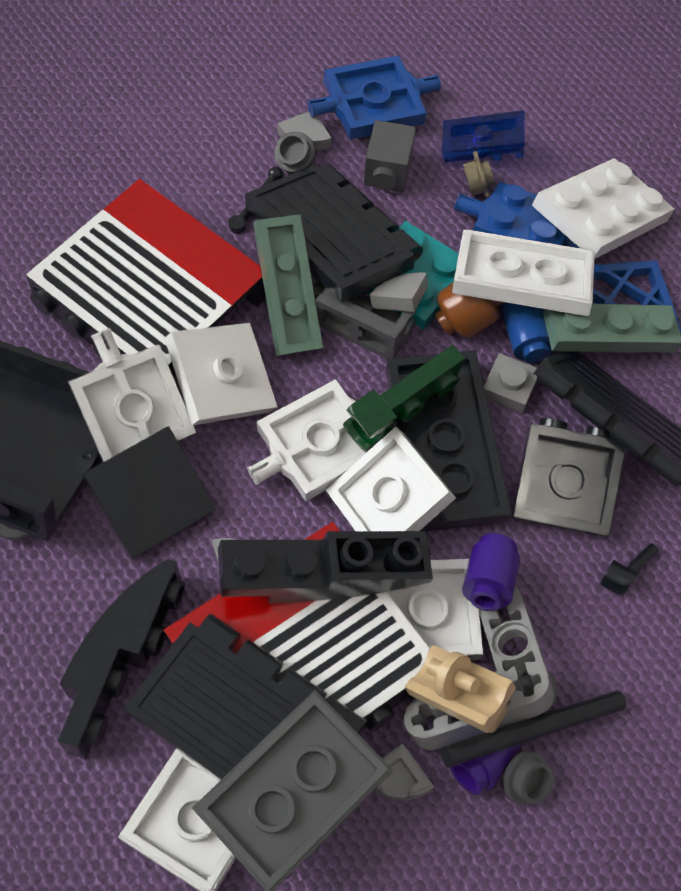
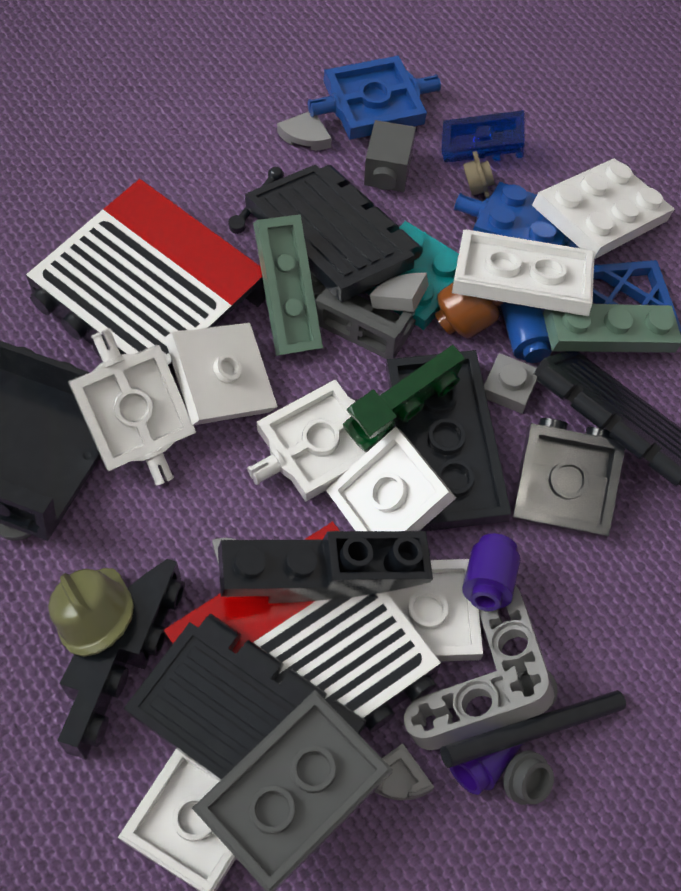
(90, 610): none -> olive piece
(149, 492): black tile -> none
(295, 152): dark grey plate -> none
(462, 689): tan hips -> none
(619, 577): black hand -> none

